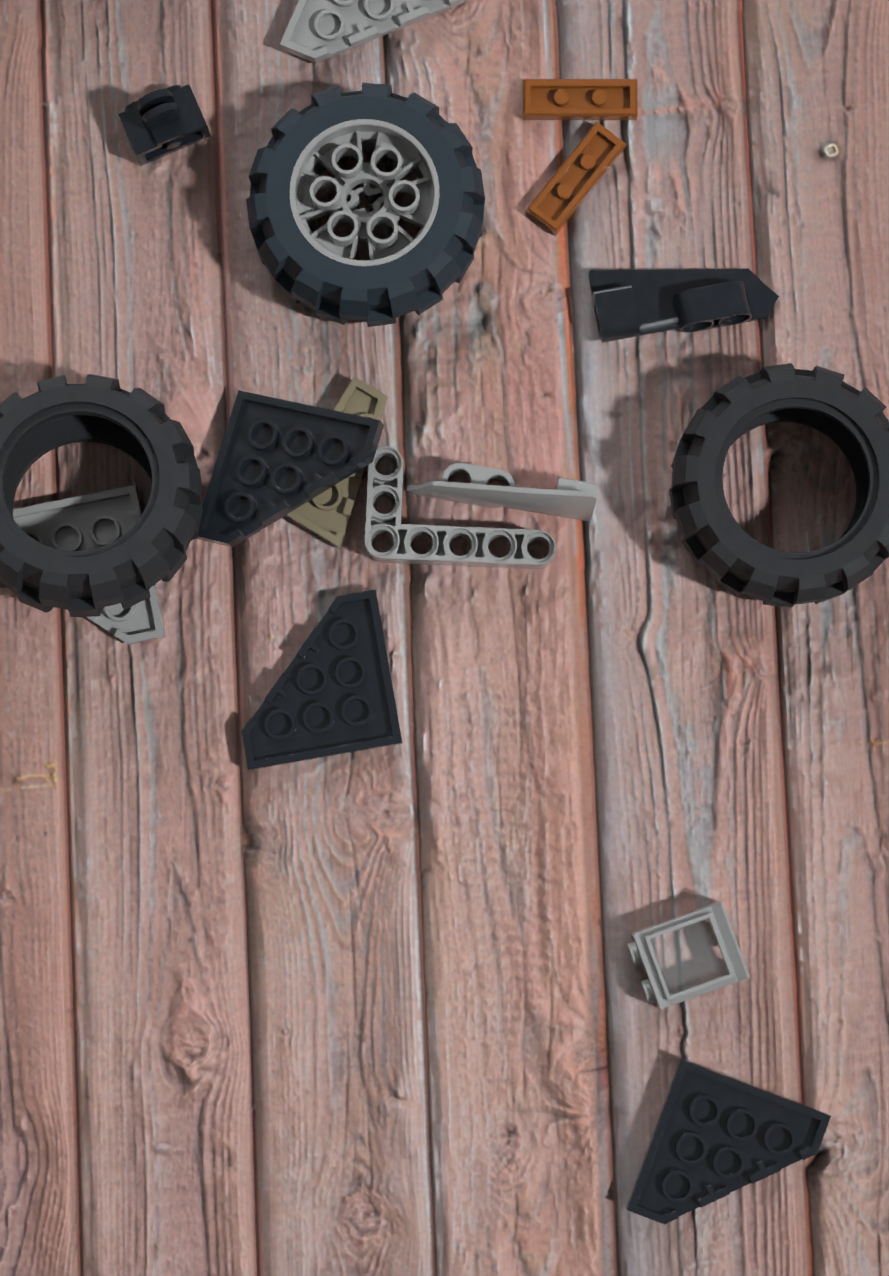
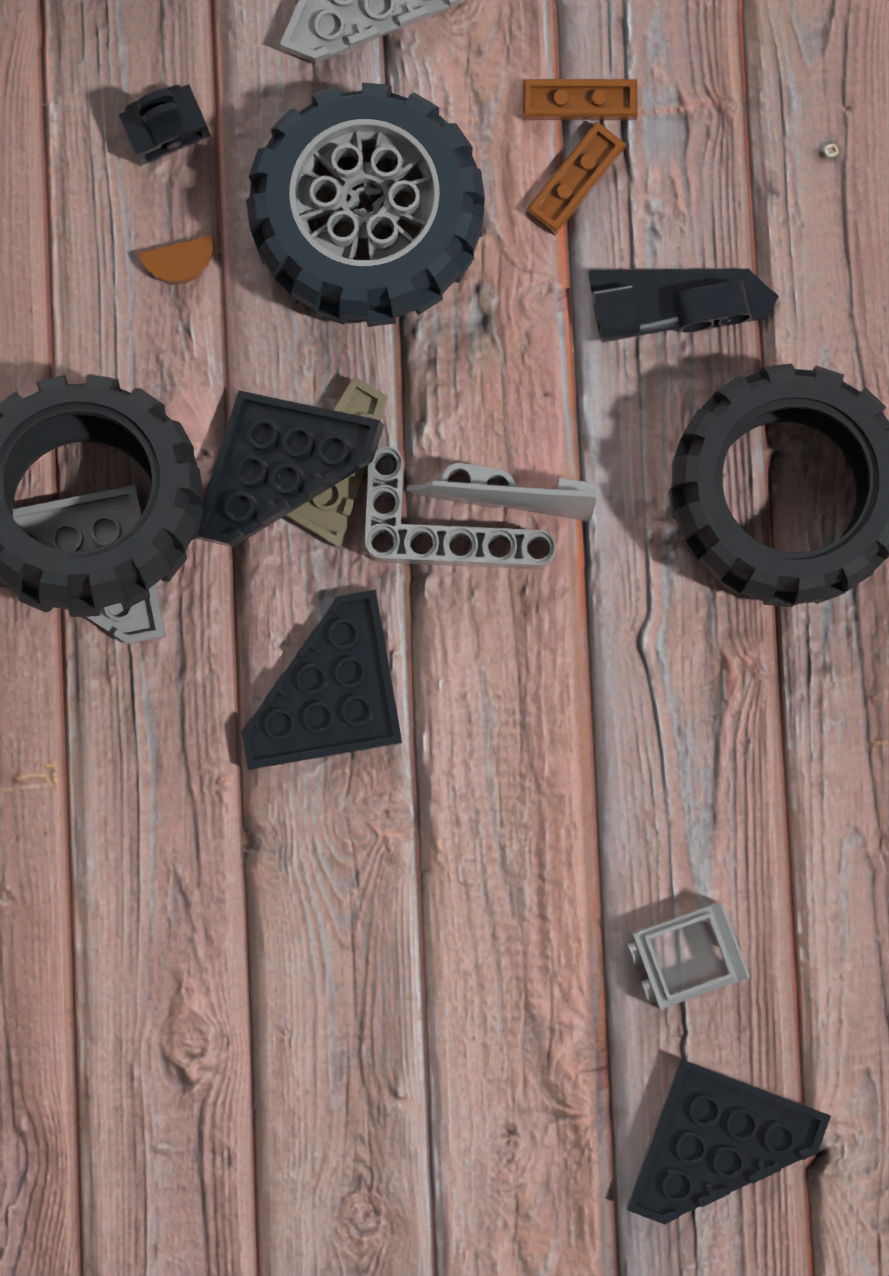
(180, 261): none -> dark orange tile

